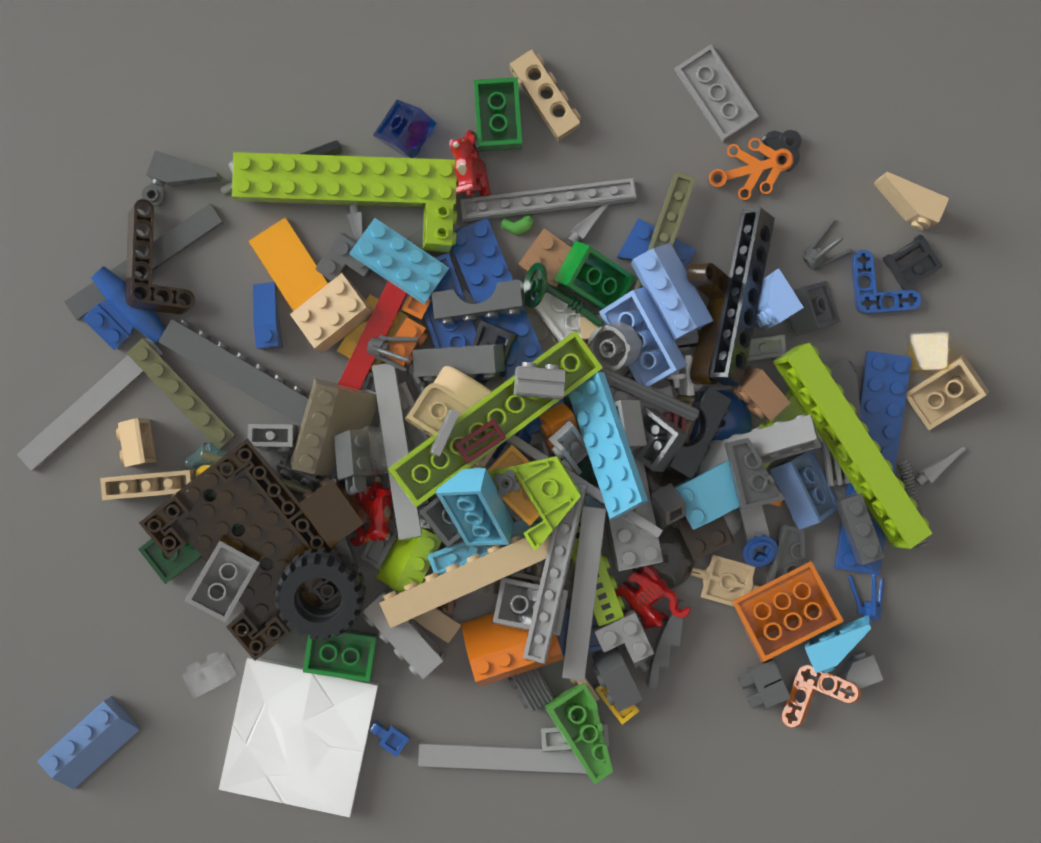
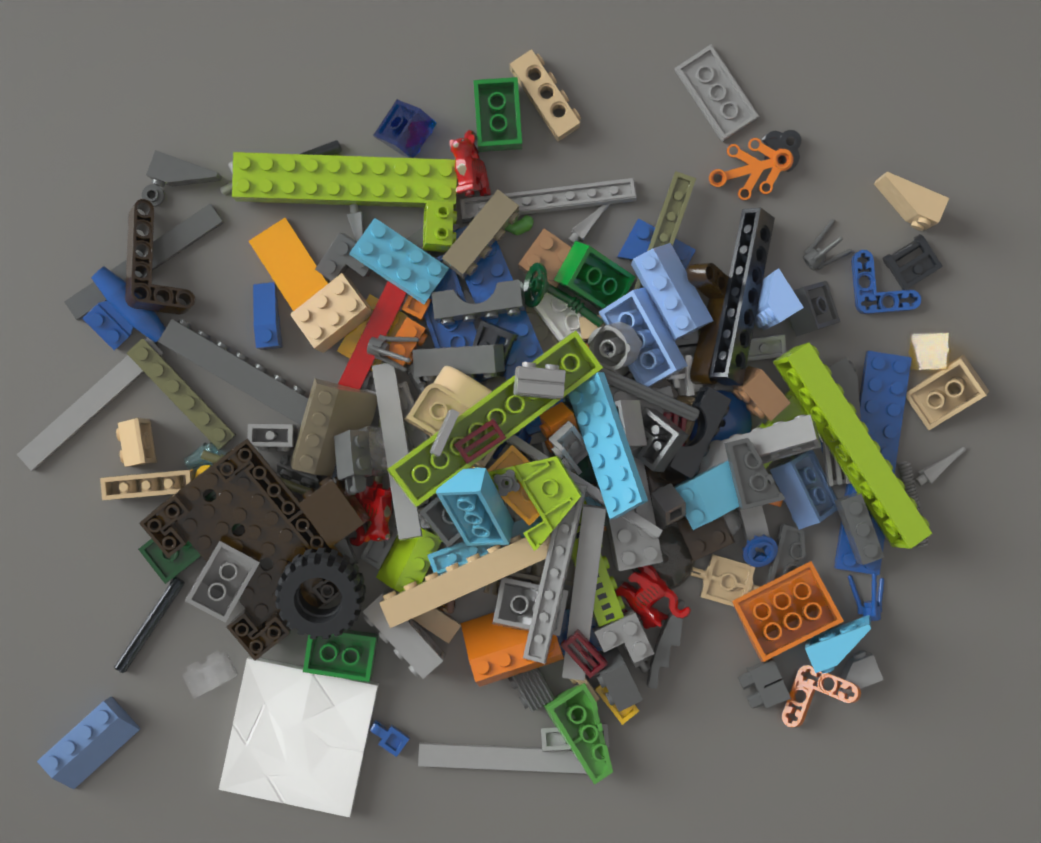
(149, 625): none -> black axle
(480, 234): none -> dark tan brick
(572, 639): none -> dark red tile

